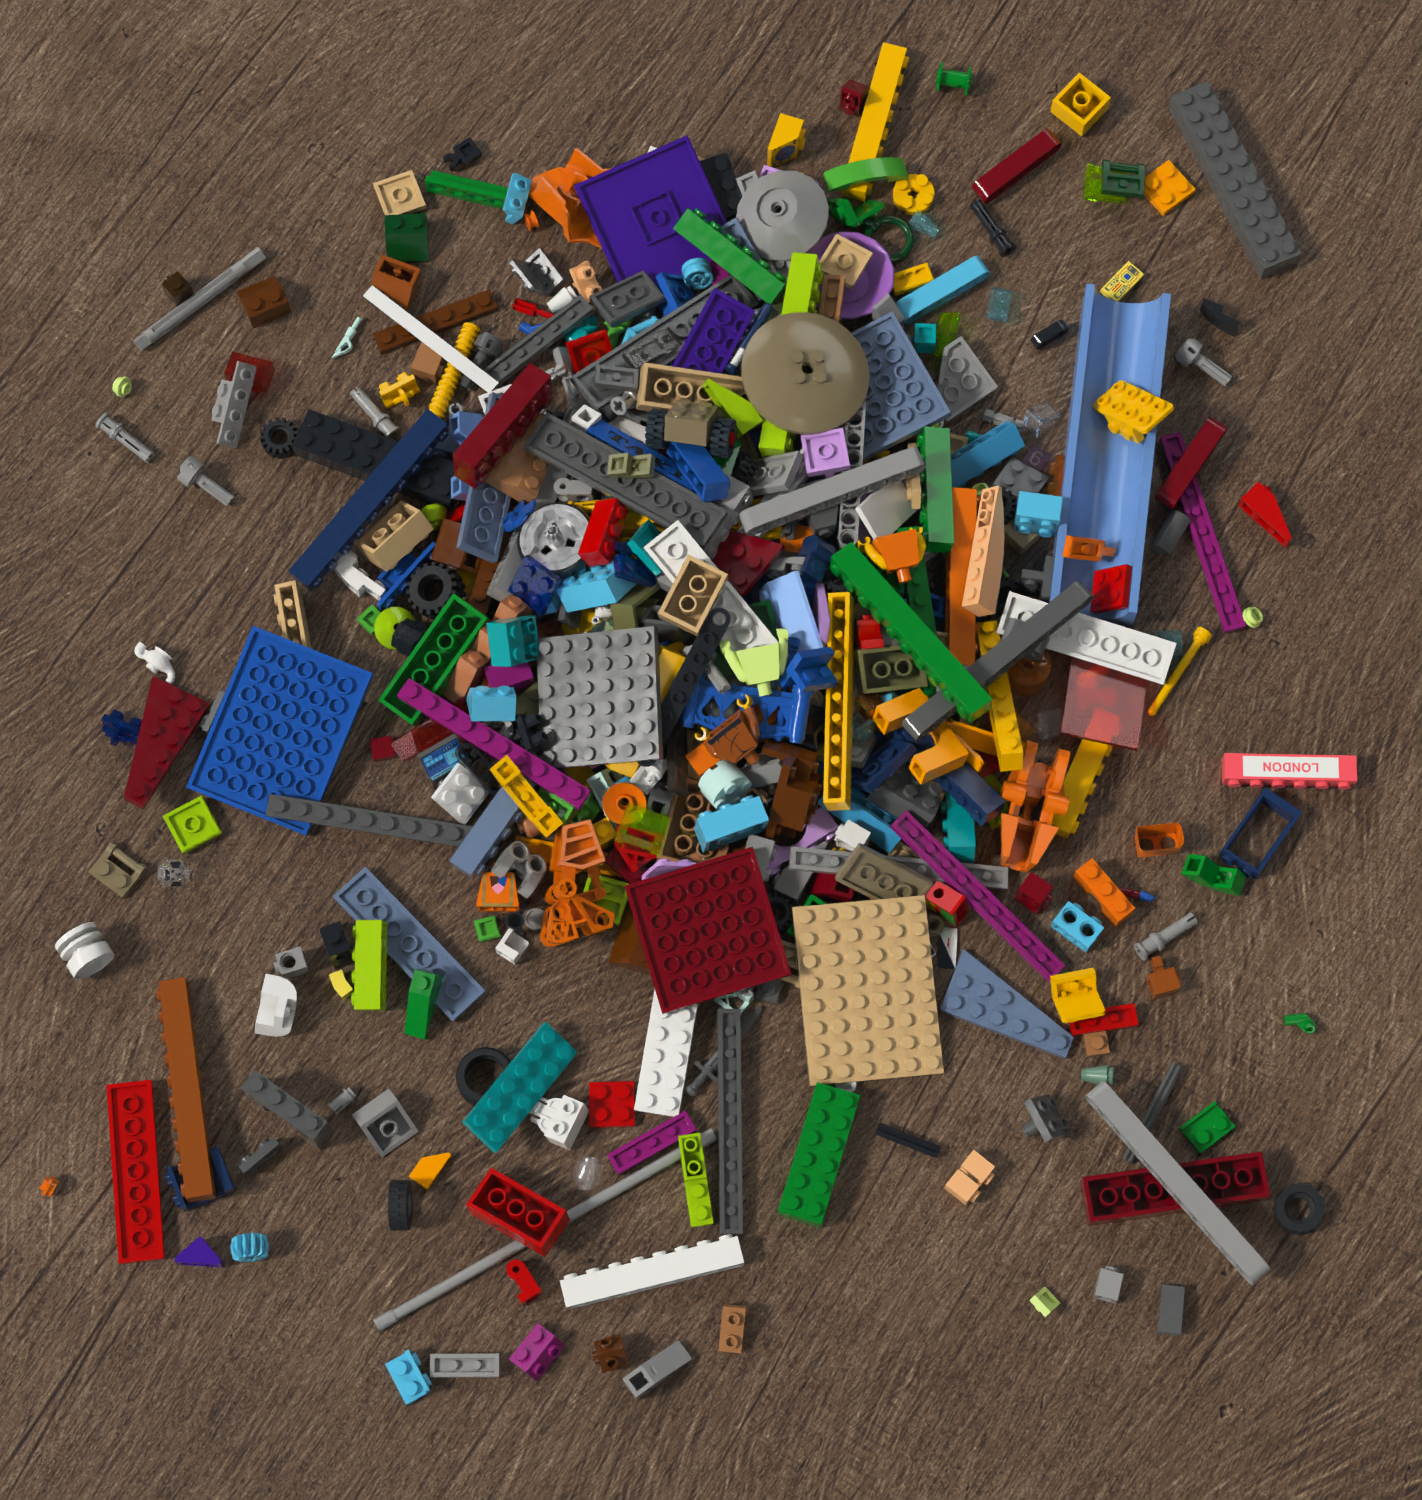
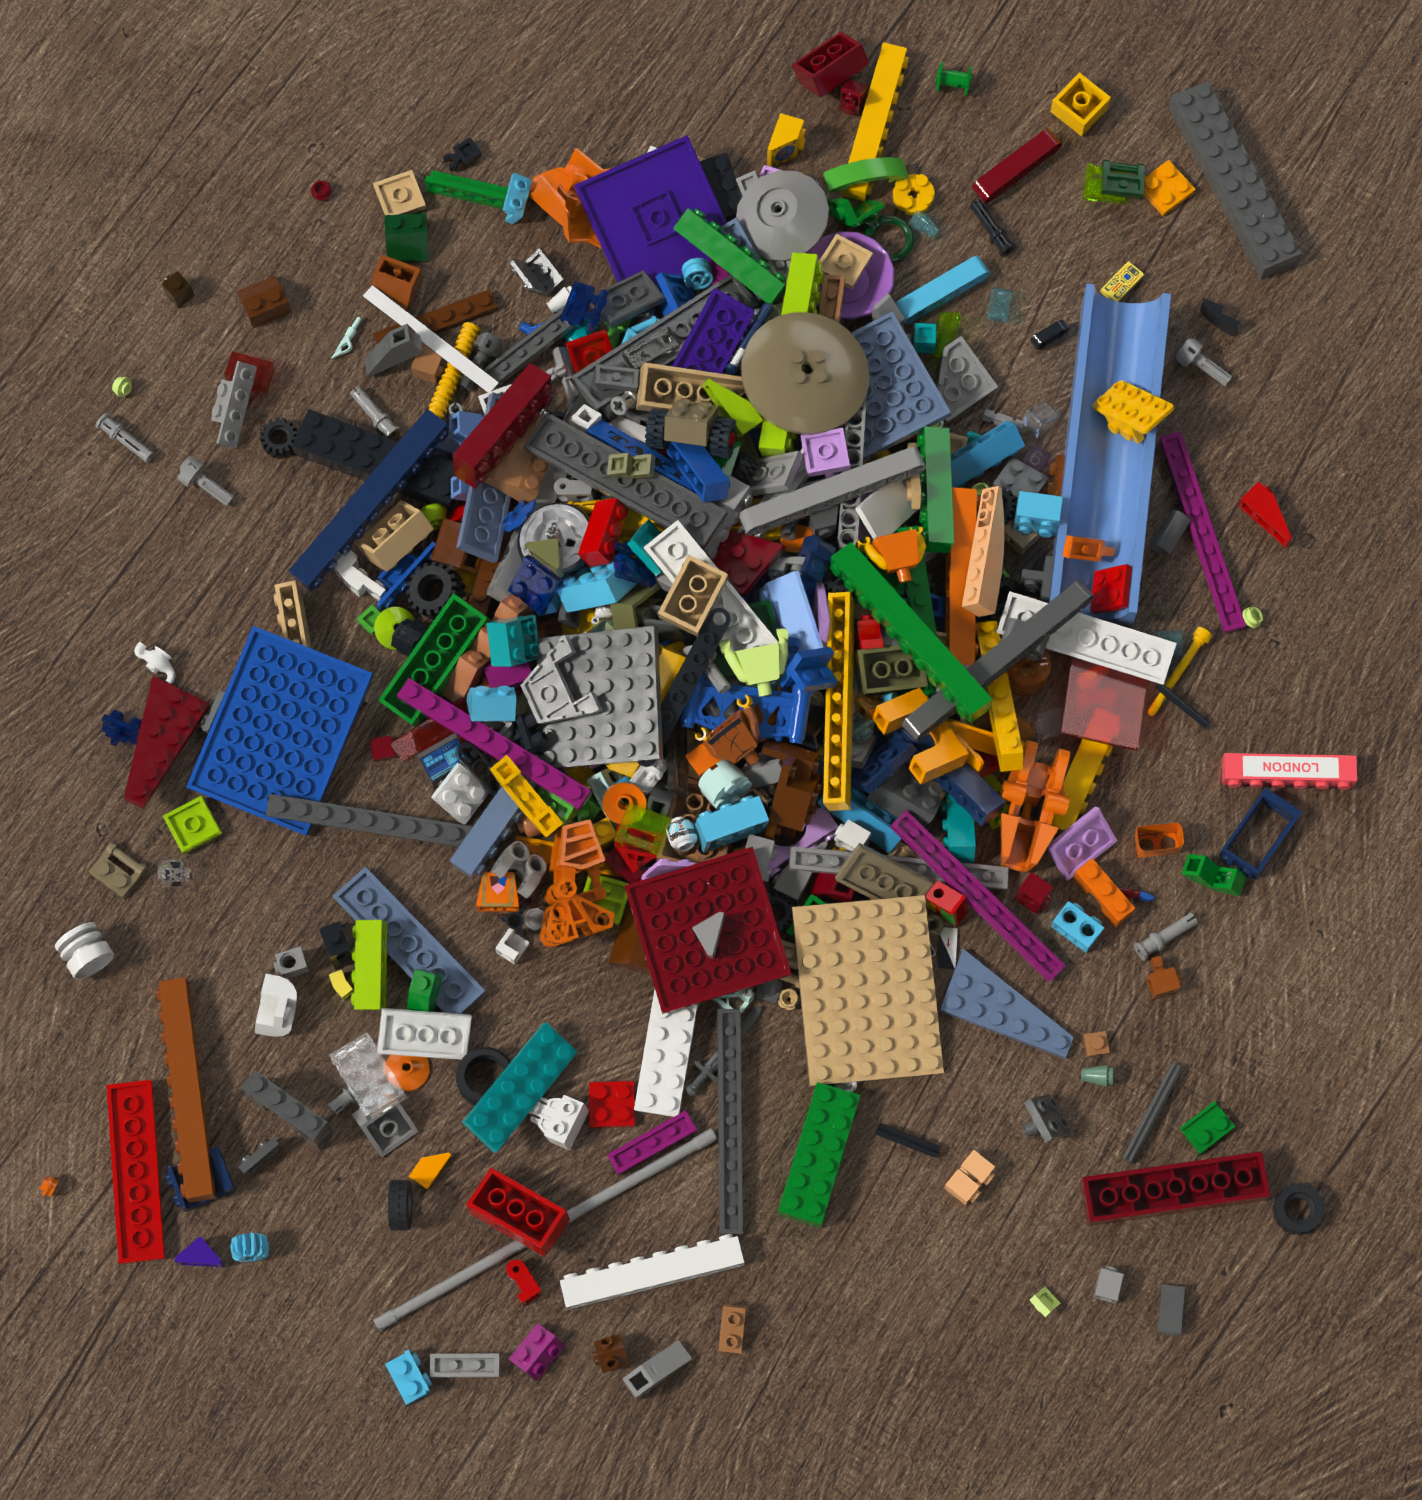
(199, 299): light grey piece -> none
(321, 190): none -> dark red plate
(367, 1076): none -> clear plate
(393, 349): none -> dark grey slope
(400, 391): yellow hips -> none
(413, 1078): none -> orange dish
(424, 1033): none -> white tile
(487, 929): bright green tile -> none
(529, 308): red axle -> none
(531, 220): orange bush -> none
(548, 553): none -> olive slope
(549, 693): none -> light grey wing
(578, 304): none -> clear blue plate
(585, 280): light nougat hips -> none
(588, 1172): clear head -> none
(682, 834): none -> head
(695, 1180): lime slope -> none
(709, 932): none -> light grey slope
(788, 993): none -> tan plate
(830, 64): none -> dark red brick
(911, 279): yellow plate -> none
(1076, 995): yellow bracket -> none
(1081, 842): none -> lavender tile
(1114, 1019): red plate -> none
(1177, 1183): light grey beam -> none
(1185, 707): none -> black bar
(1191, 463): dark red beam -> none
(1303, 1021): green arm -> none

